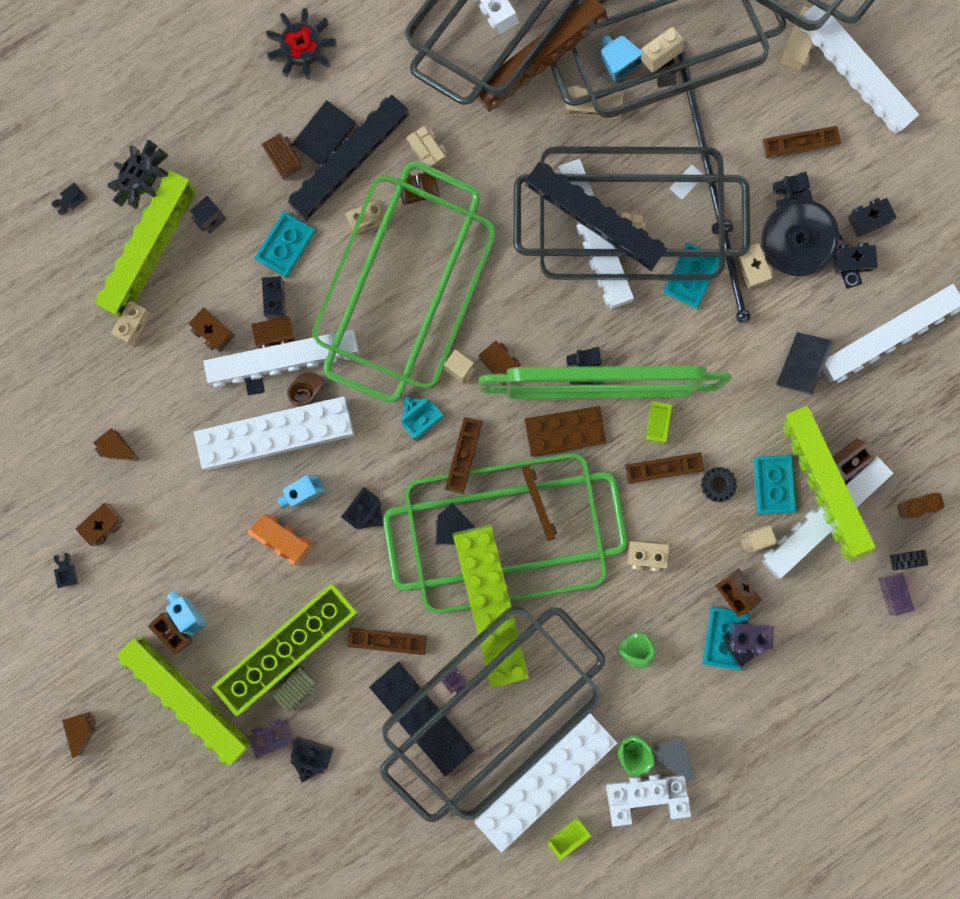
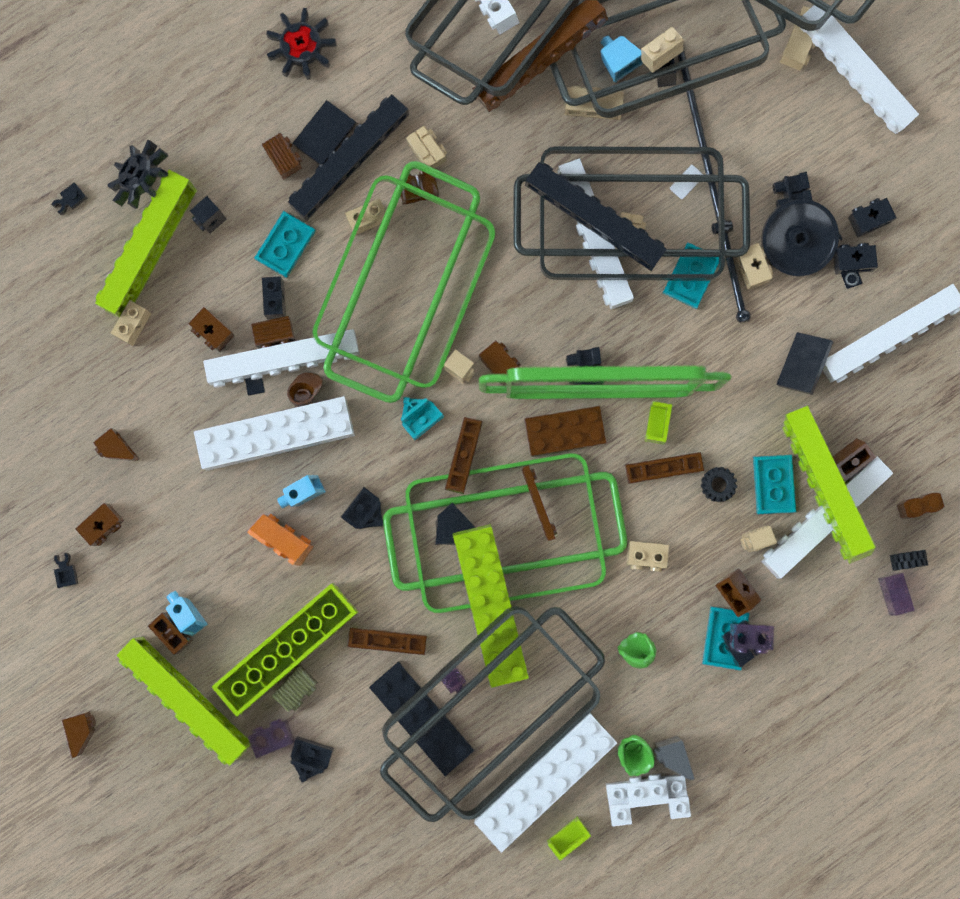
(801, 142): reddish brown plate -> none

